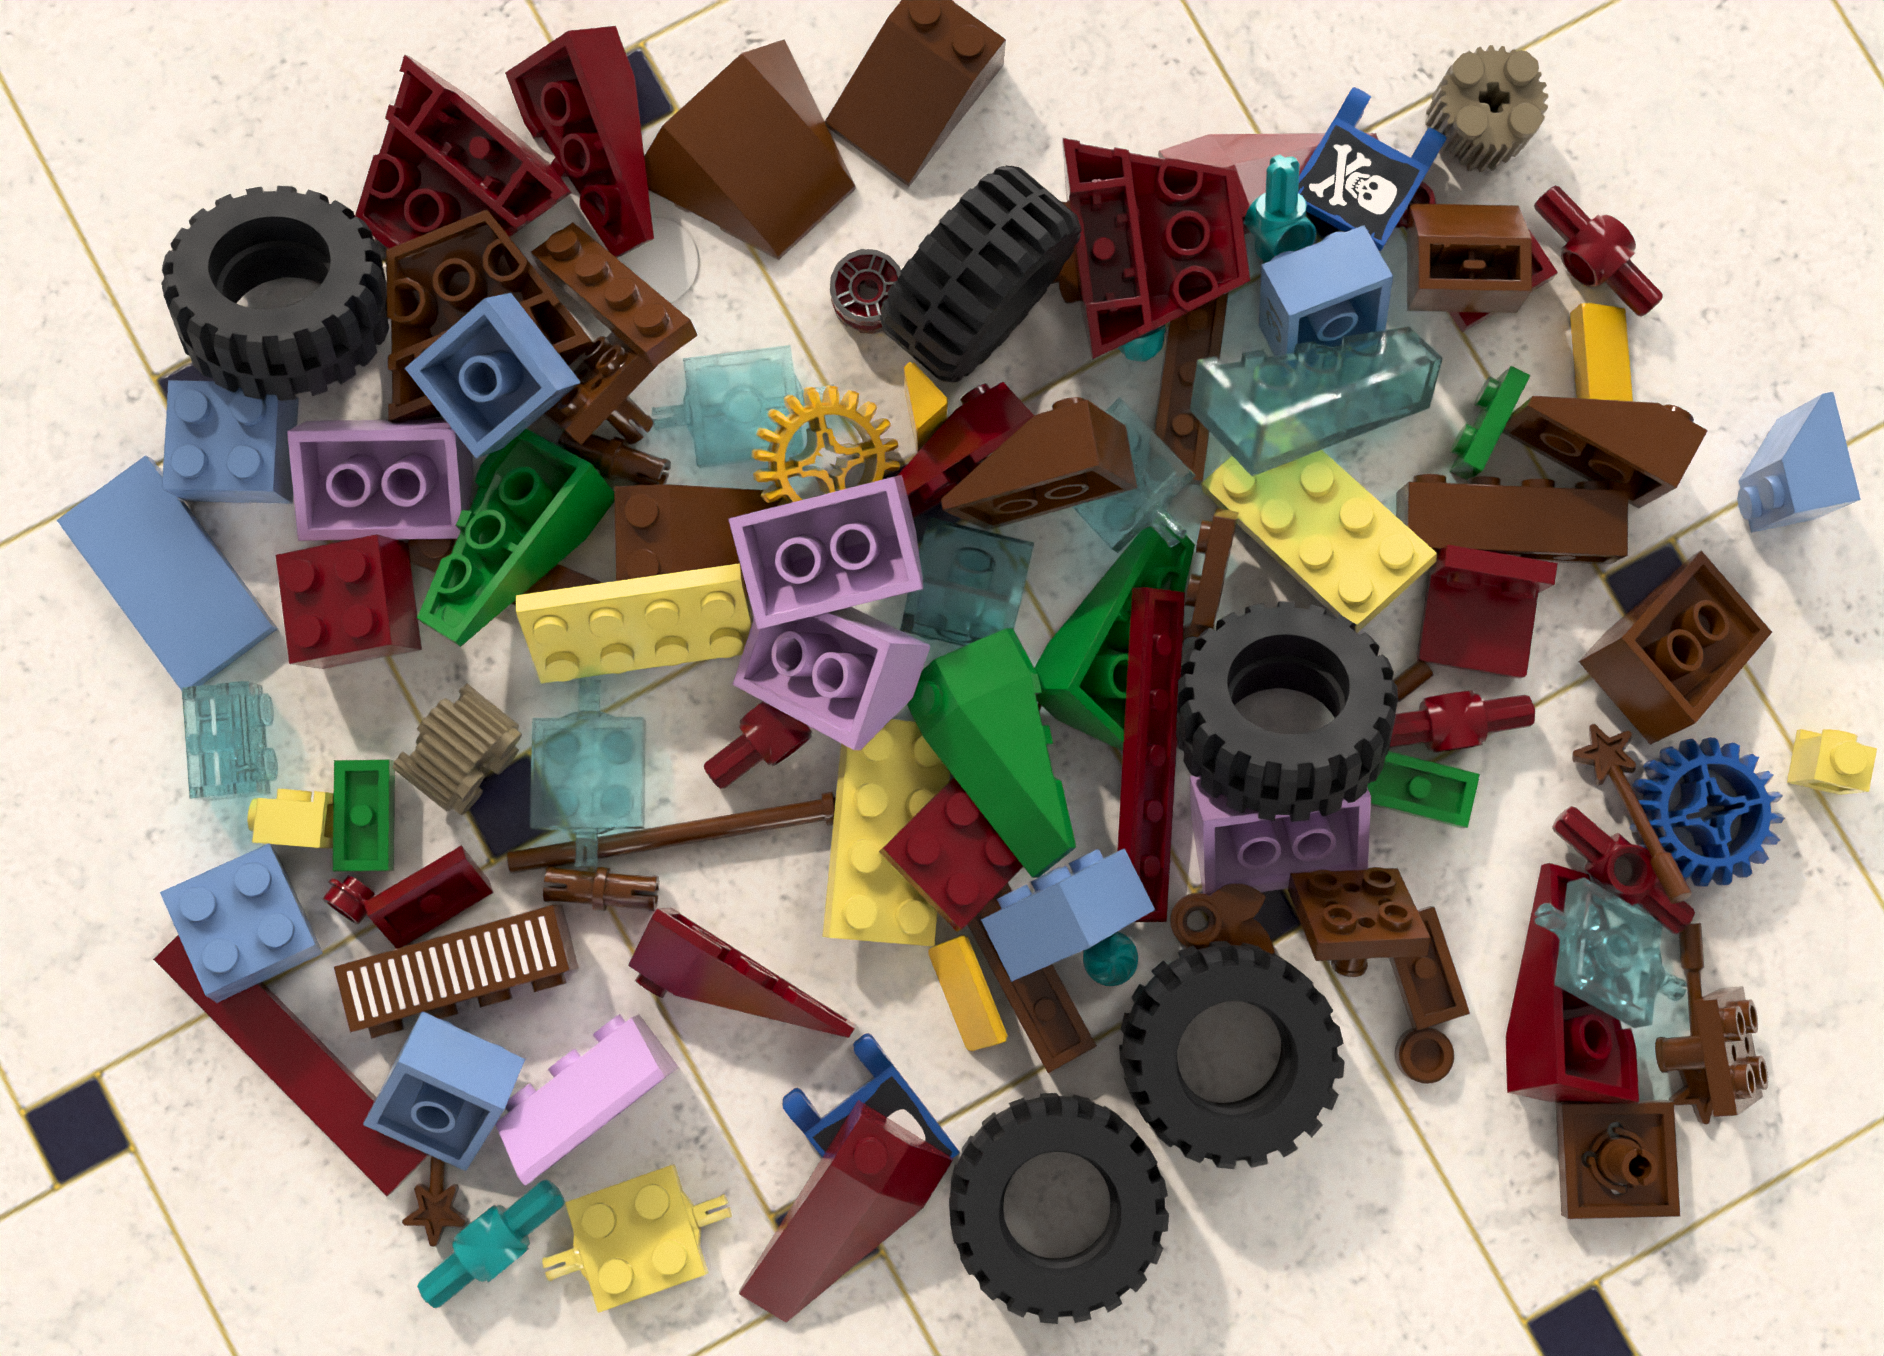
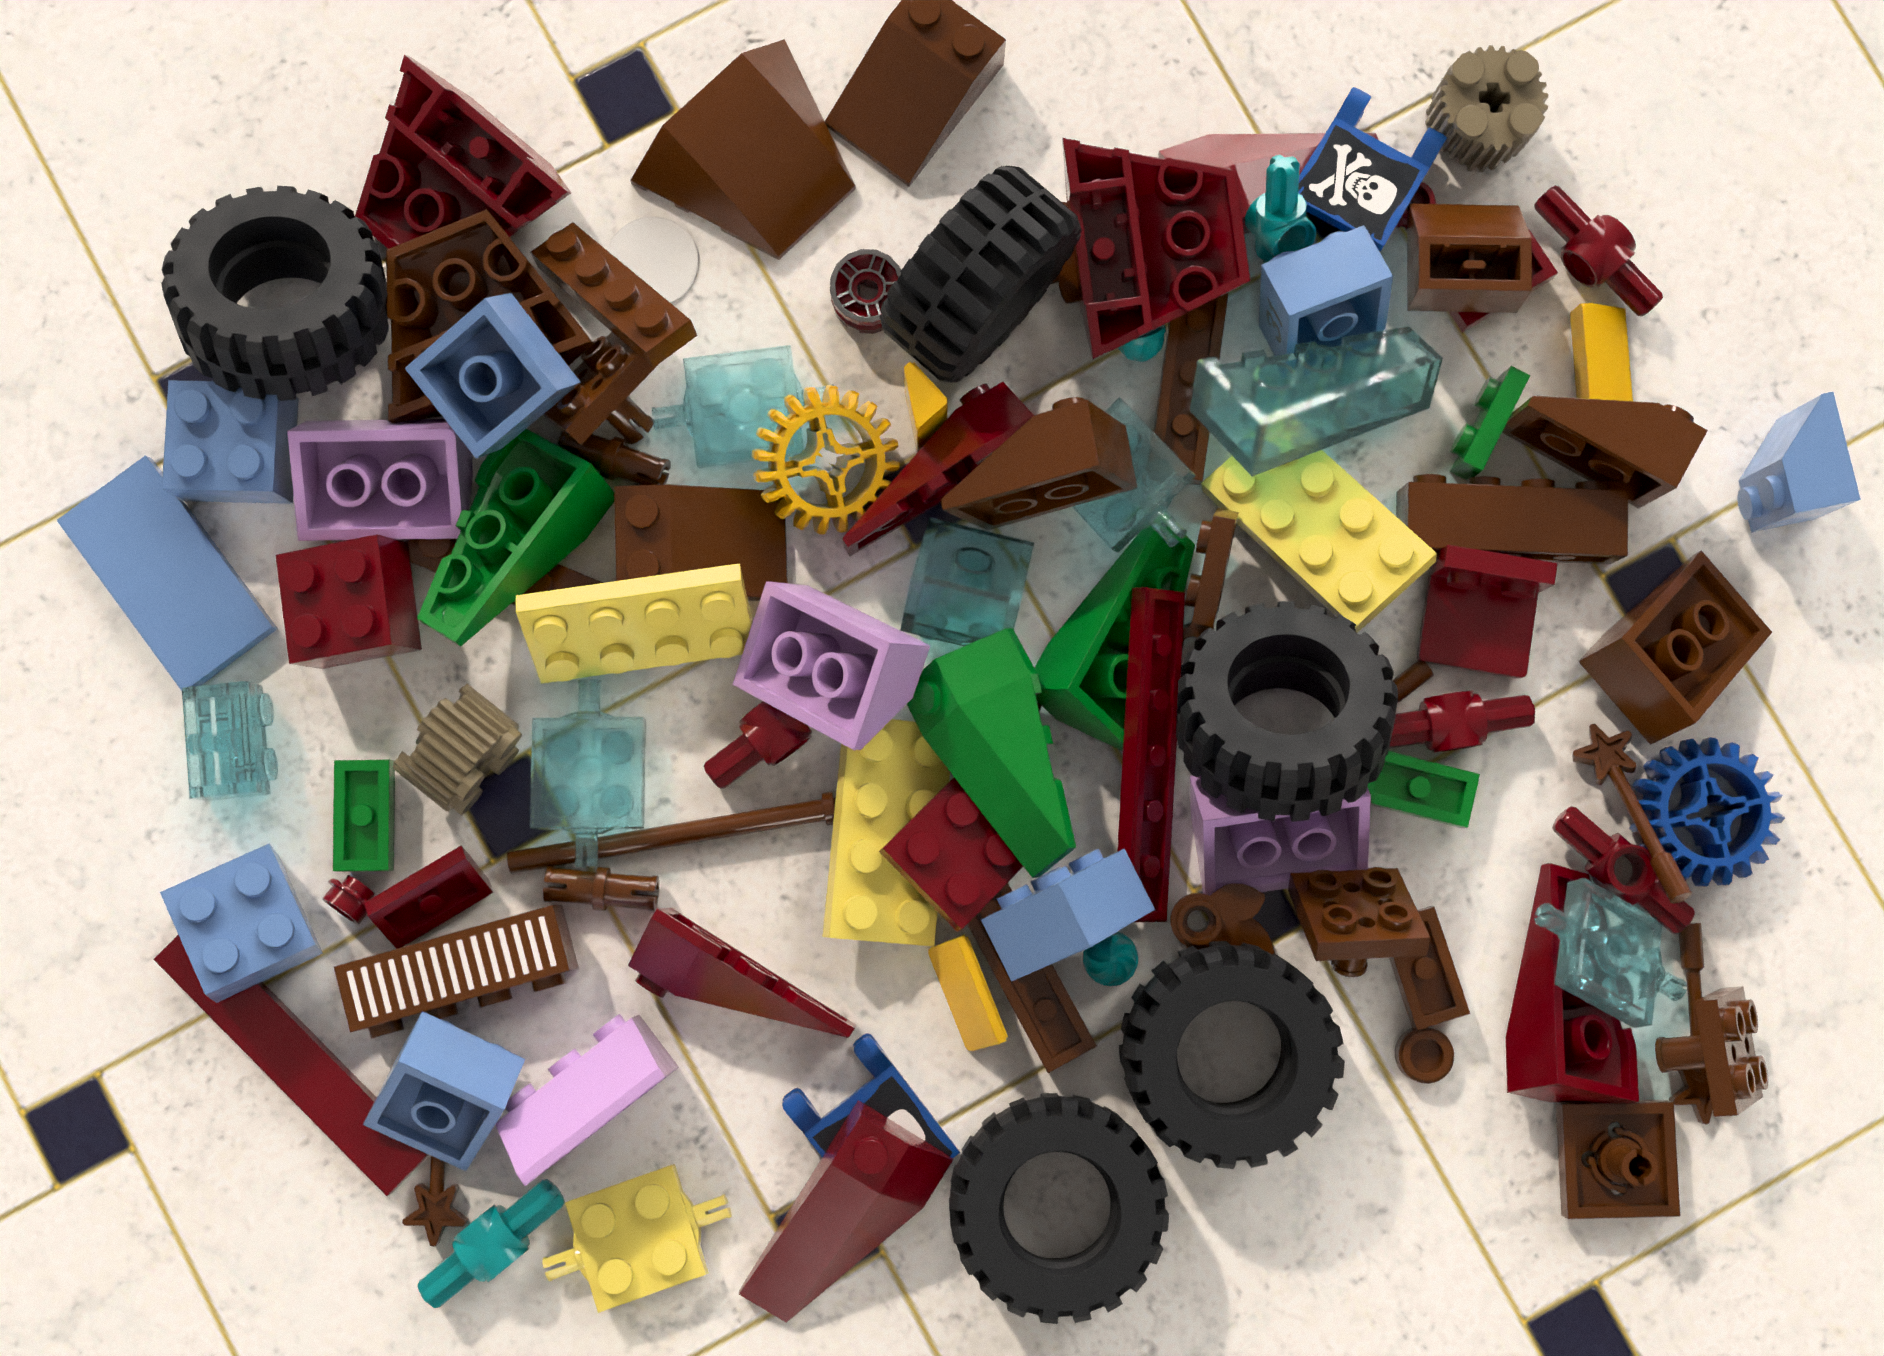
(293, 819): light yellow brick -> none
(587, 111): dark red wedge -> none
(828, 552): lavender slope -> none
(1831, 762): light yellow brick -> none

